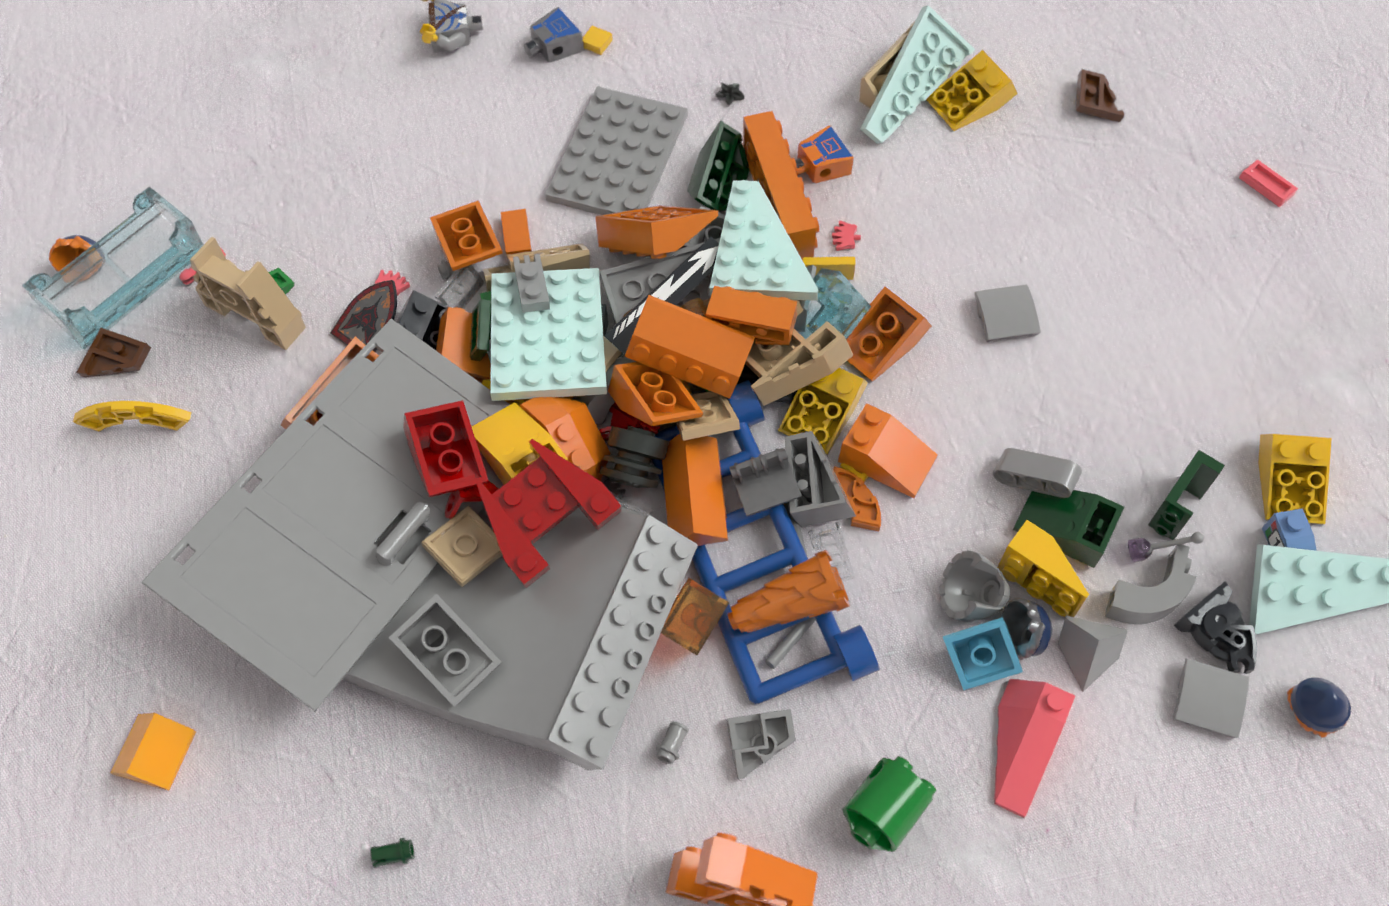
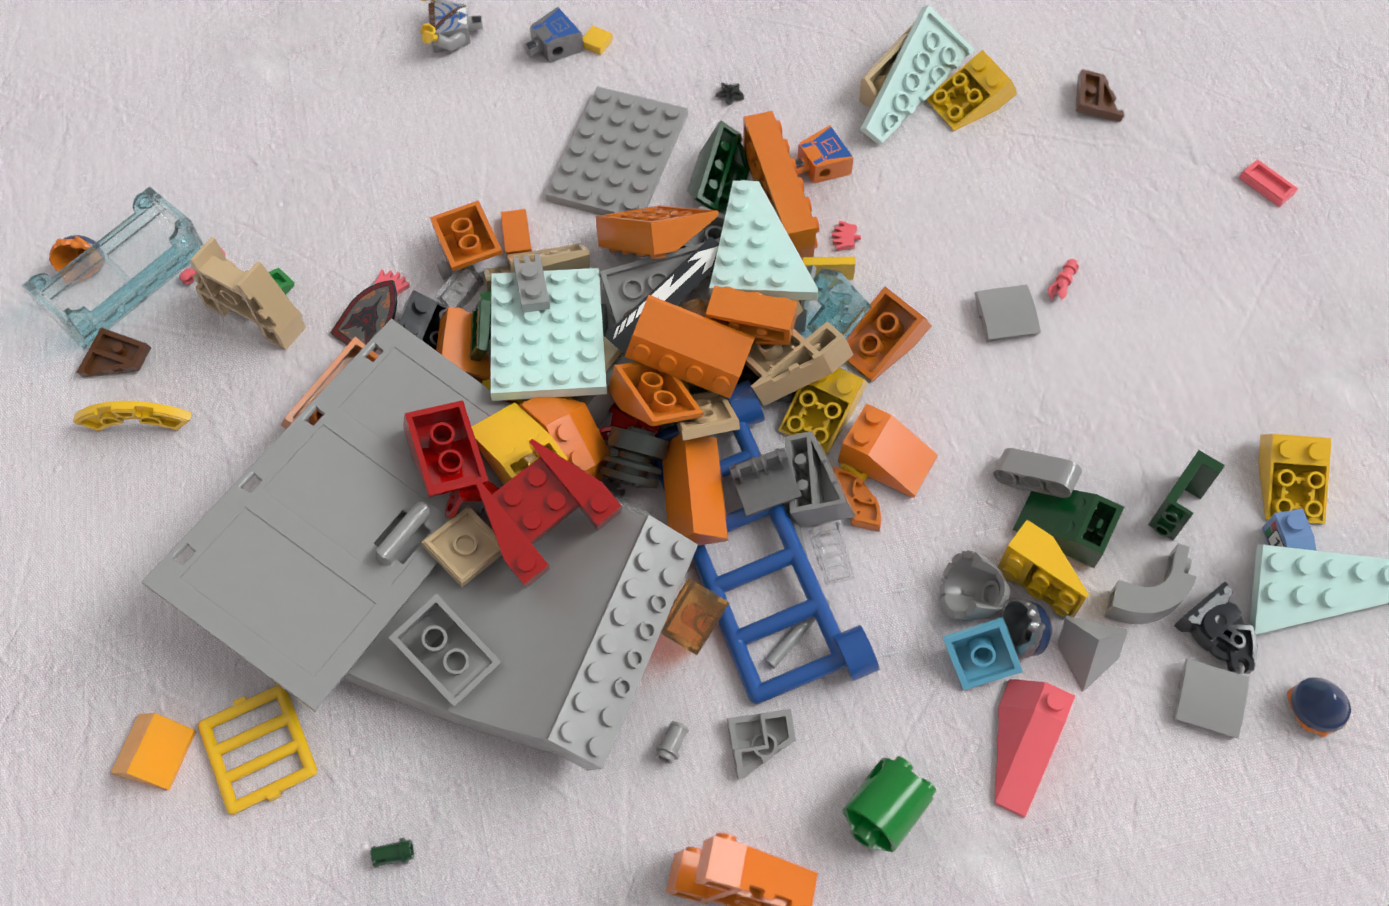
(216, 750): none -> yellow bar
(802, 592): orange cone -> none
(1063, 279): none -> coral piece
(1141, 549): hinge -> none

